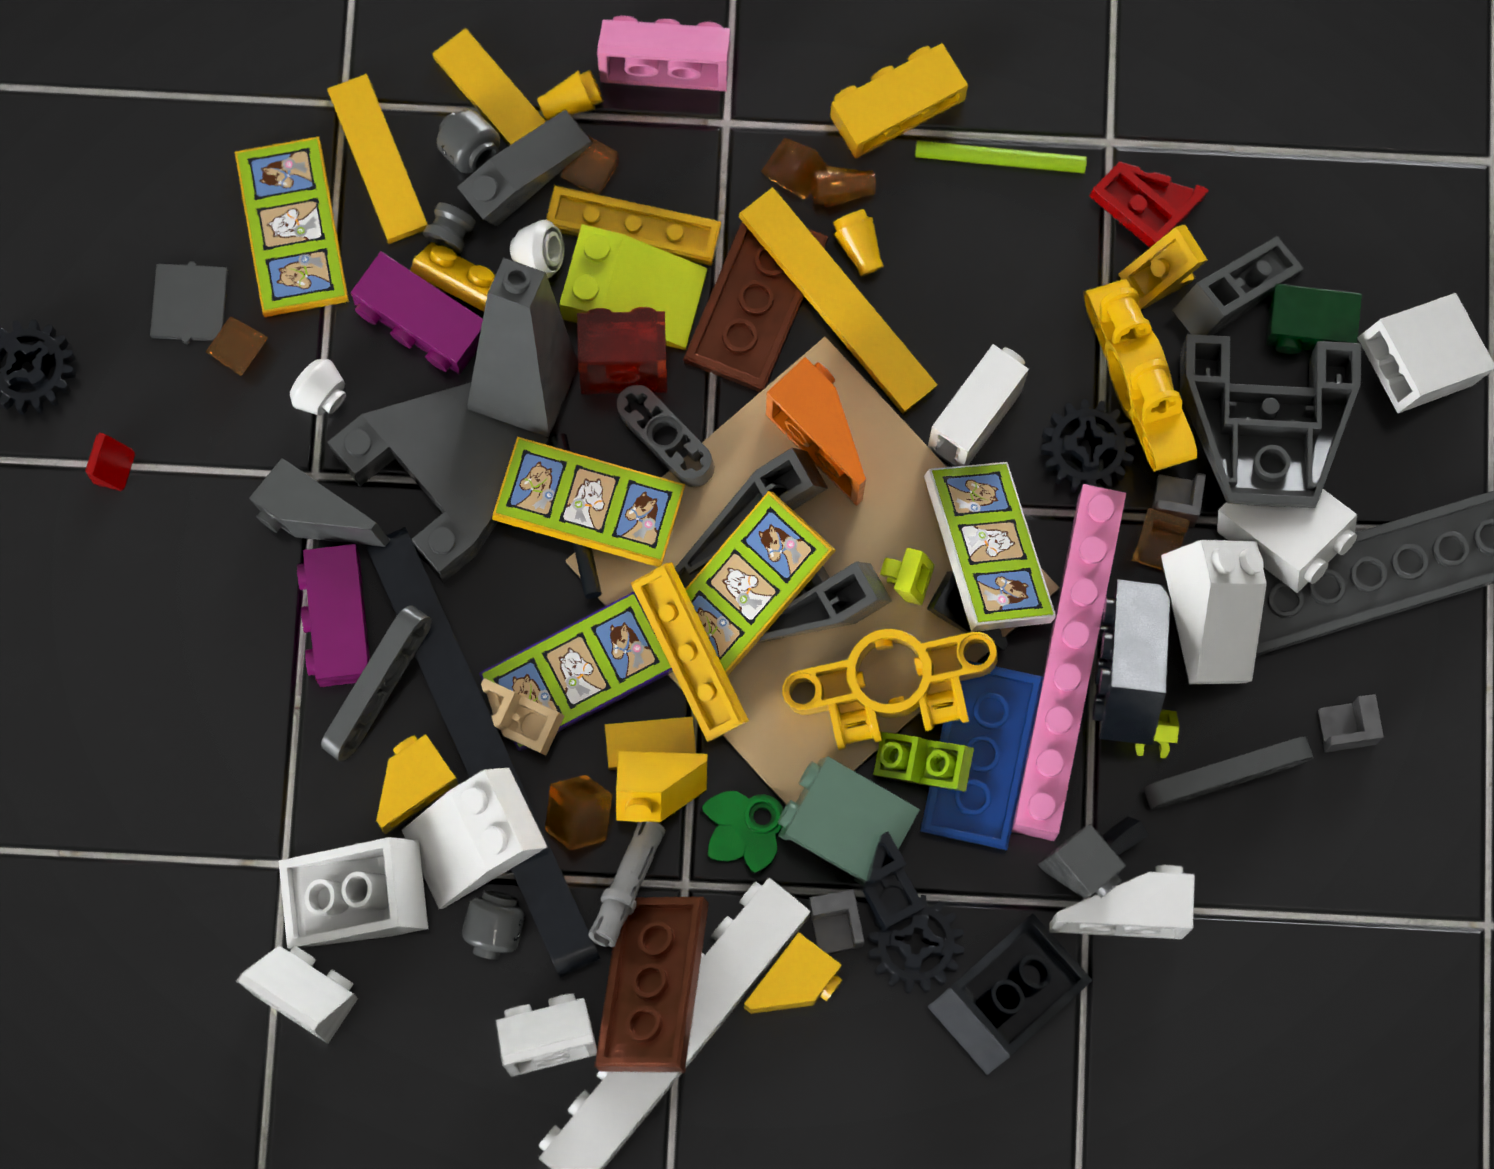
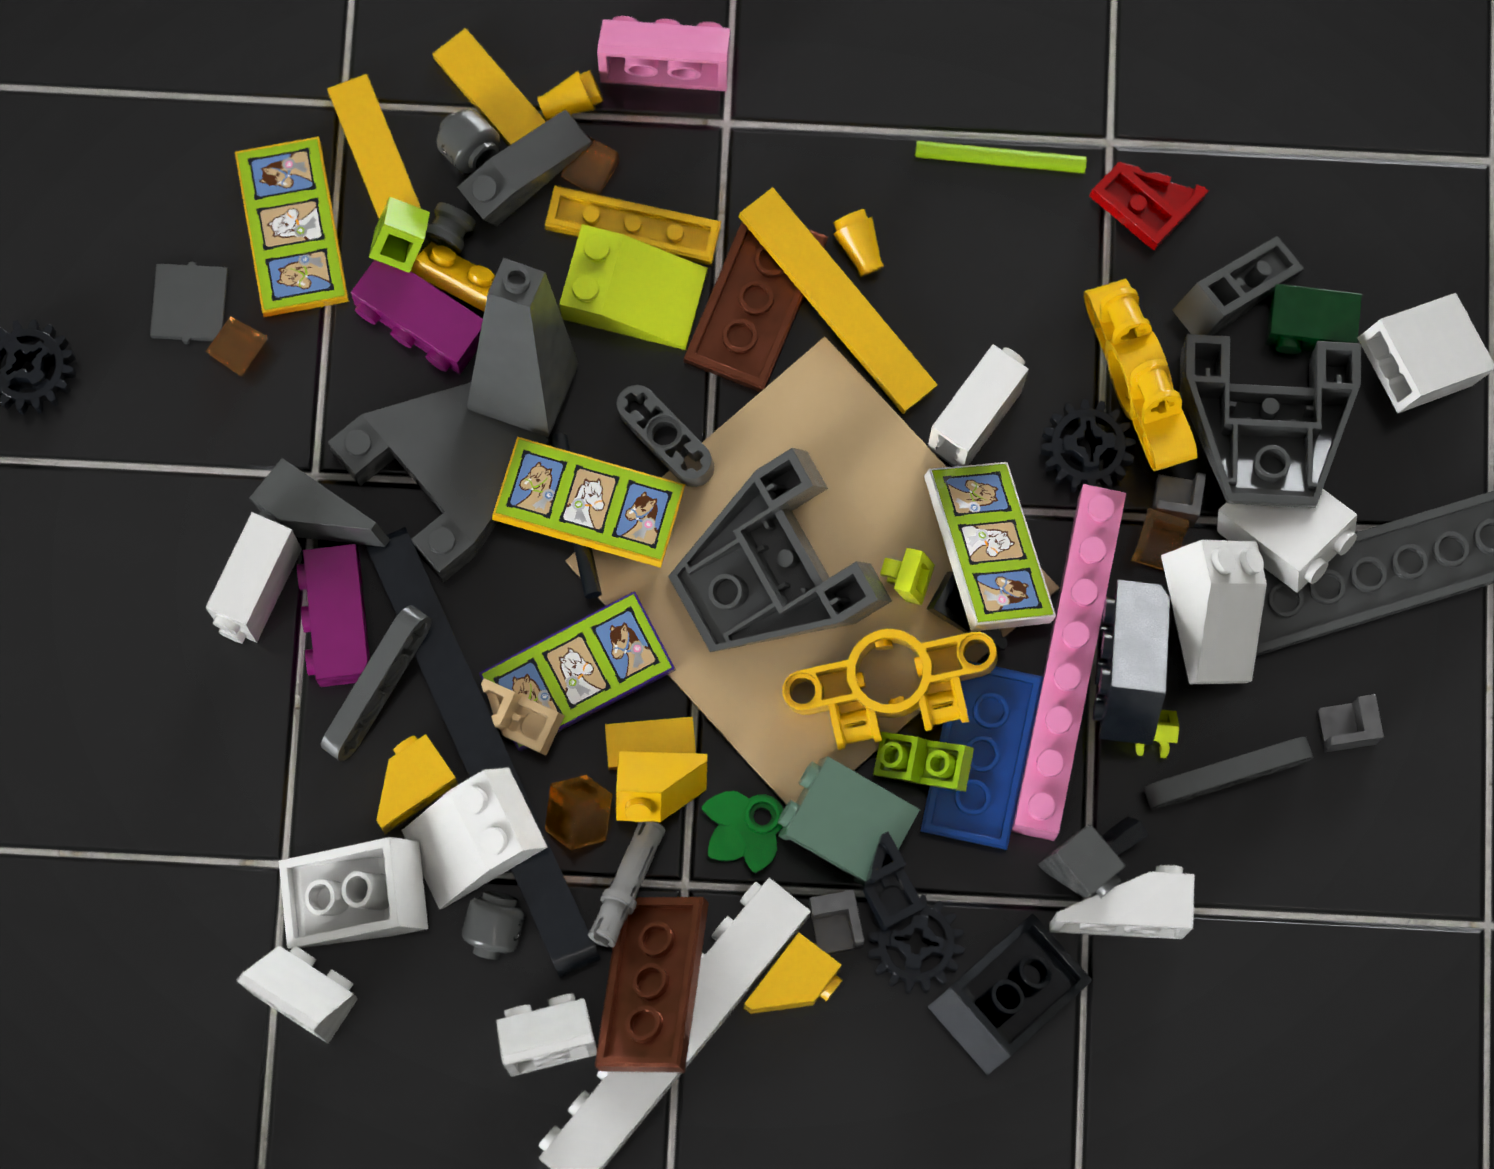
(109, 462): red slope -> none
(253, 579): none -> white brick
(318, 388): white cone -> none
(399, 234): none -> lime brick
(539, 247): white cone -> none
(621, 350): clear red slope -> none
(689, 651): yellow tile -> none
(755, 577): tile -> none
(792, 166): clear orange slope -> none
(812, 417): orange slope -> none
(840, 185): clear orange cone -> none
(898, 99): yellow brick -> none
(1164, 266): yellow slope -> none

